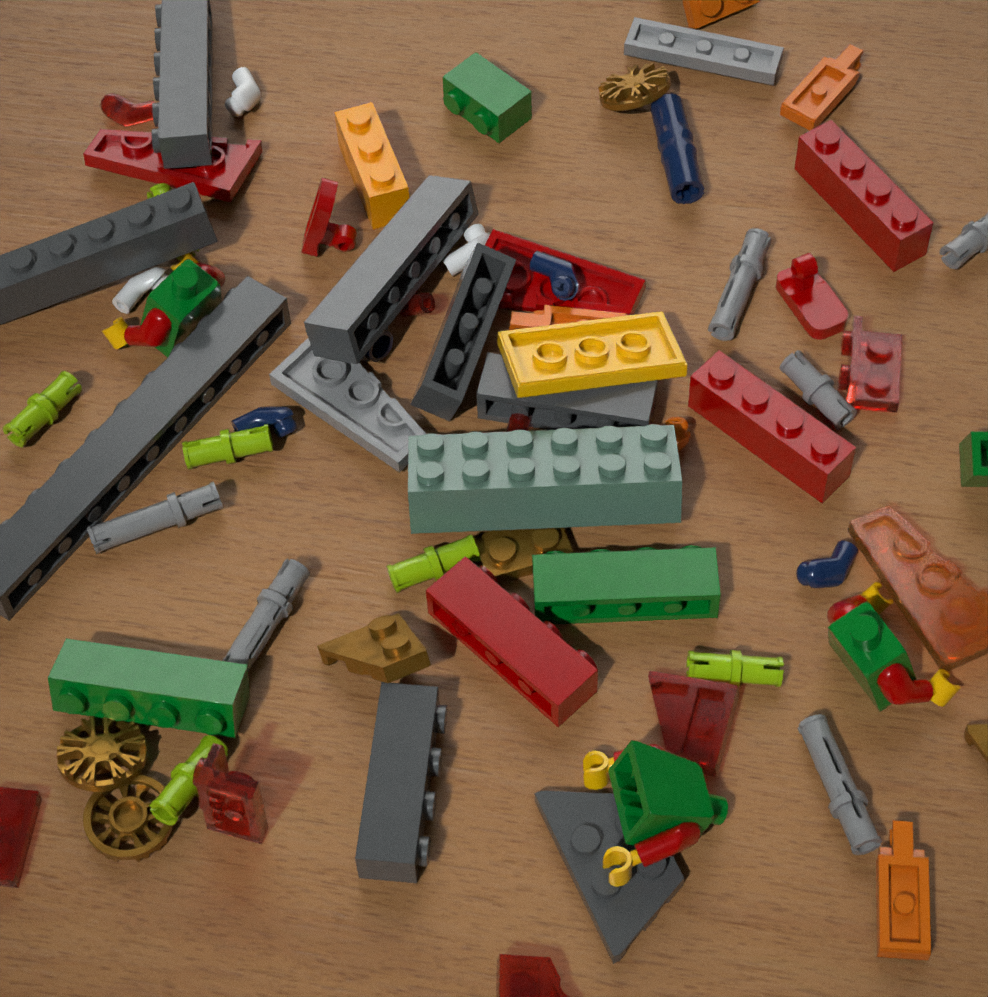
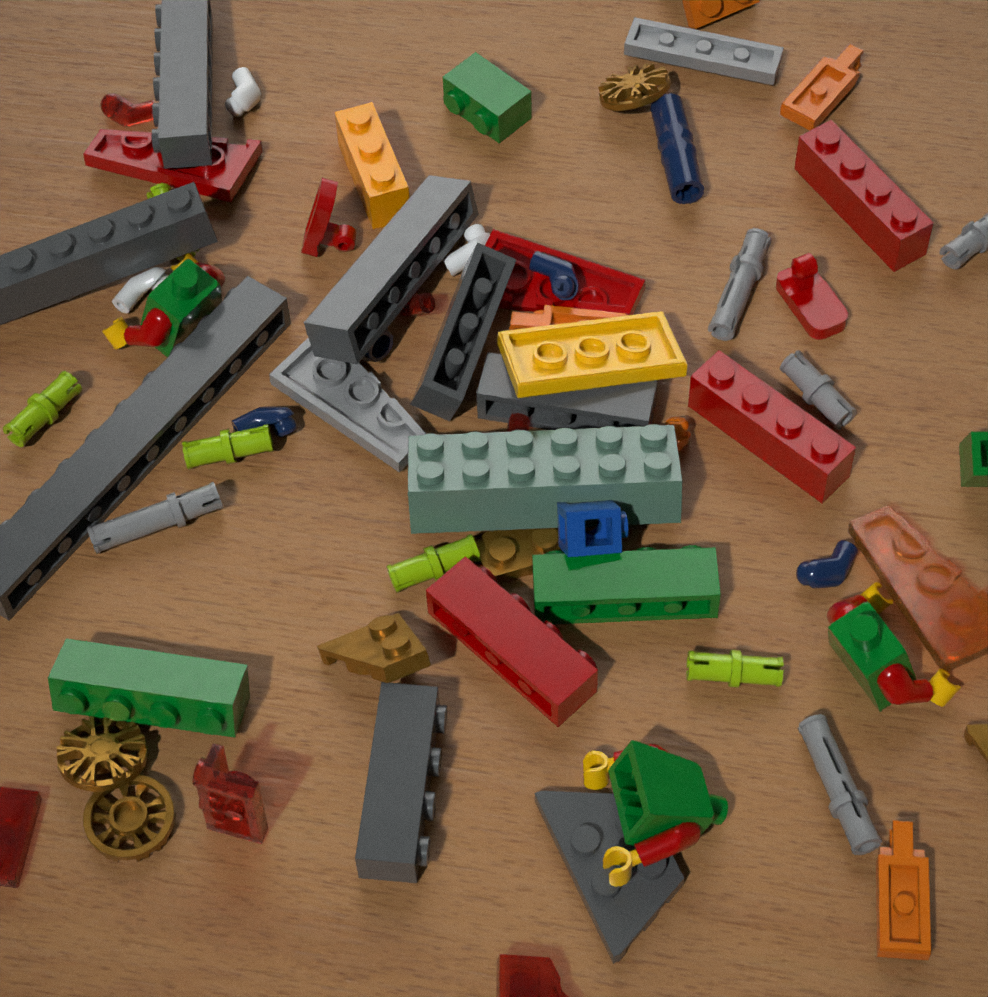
(180, 789): lime pin -> none
(271, 608): light grey pin -> none
(603, 539): none -> blue brick
(694, 717): clear red wing -> none
(872, 368): clear red bracket -> none

